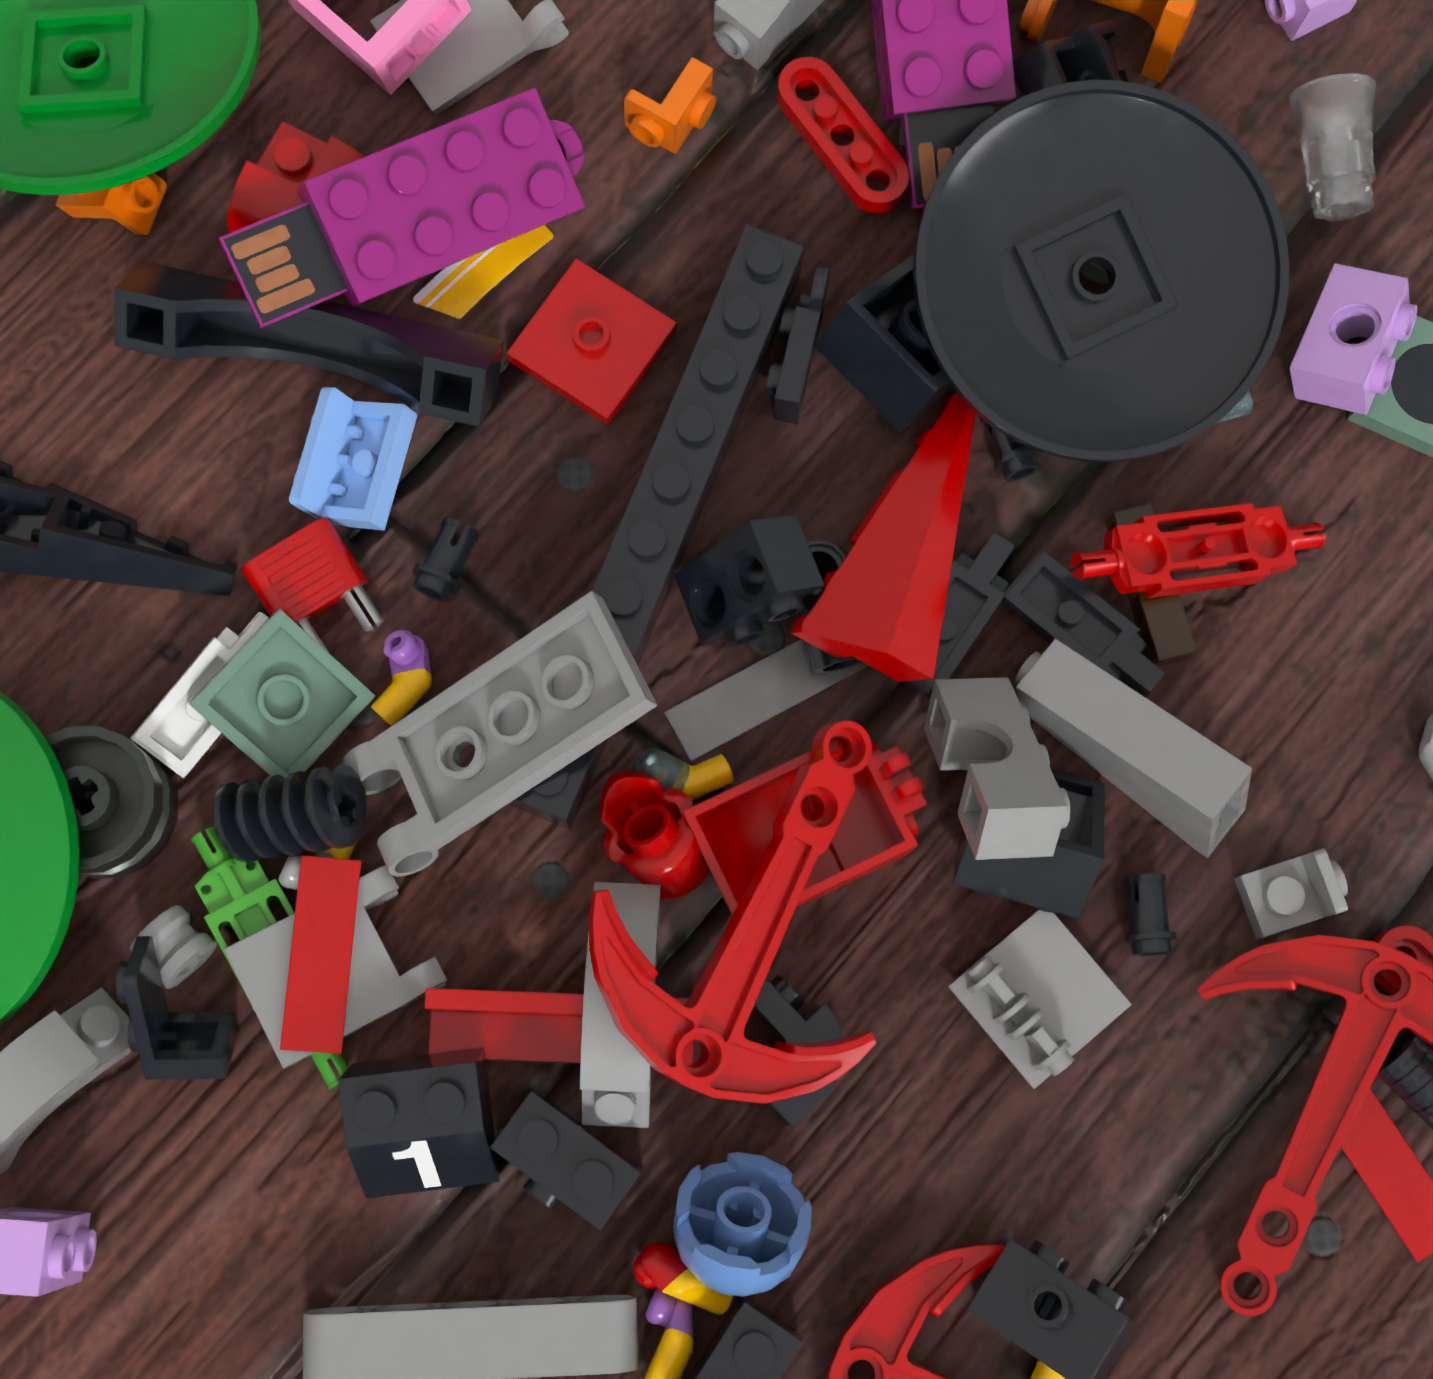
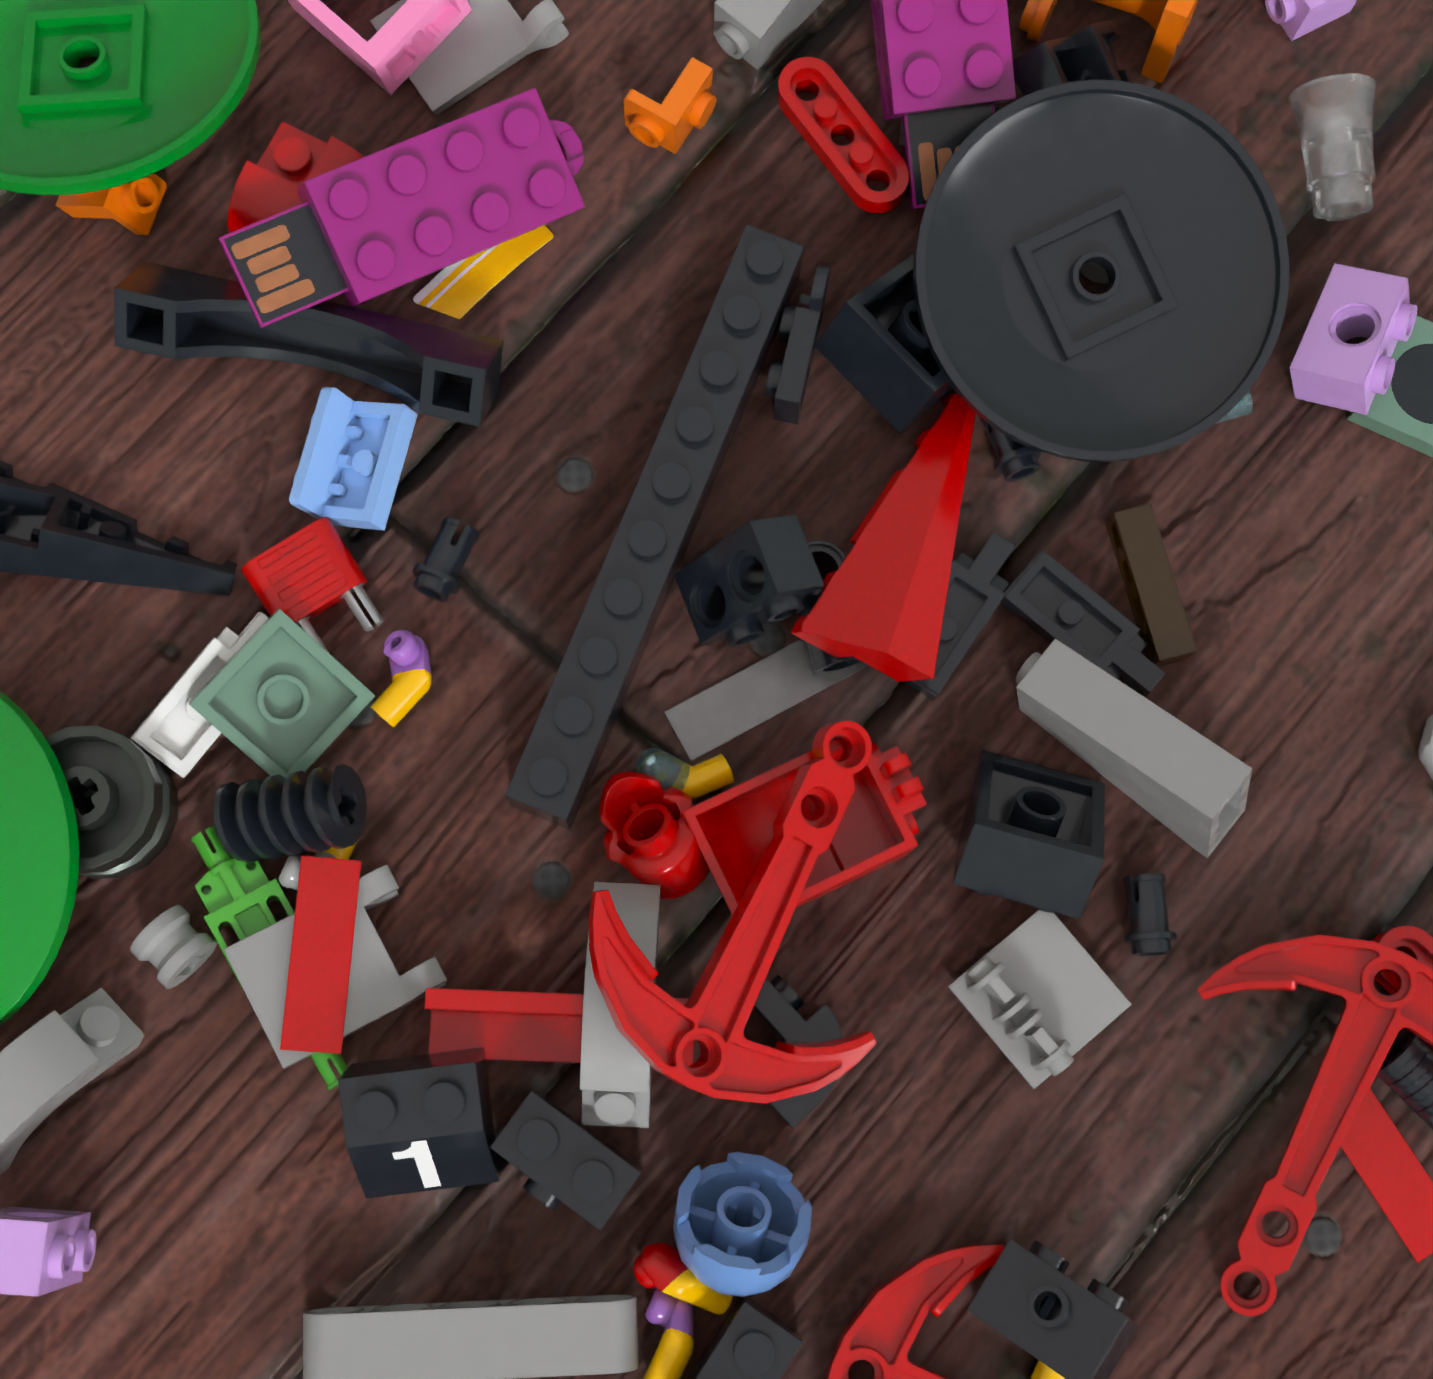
(171, 1042): black bracket -> none
(524, 715): light grey hinge -> none
(592, 341): red plate -> none
(1009, 791): light grey arch -> none
(1145, 558): red piece -> none
(1293, 893): light grey bracket -> none

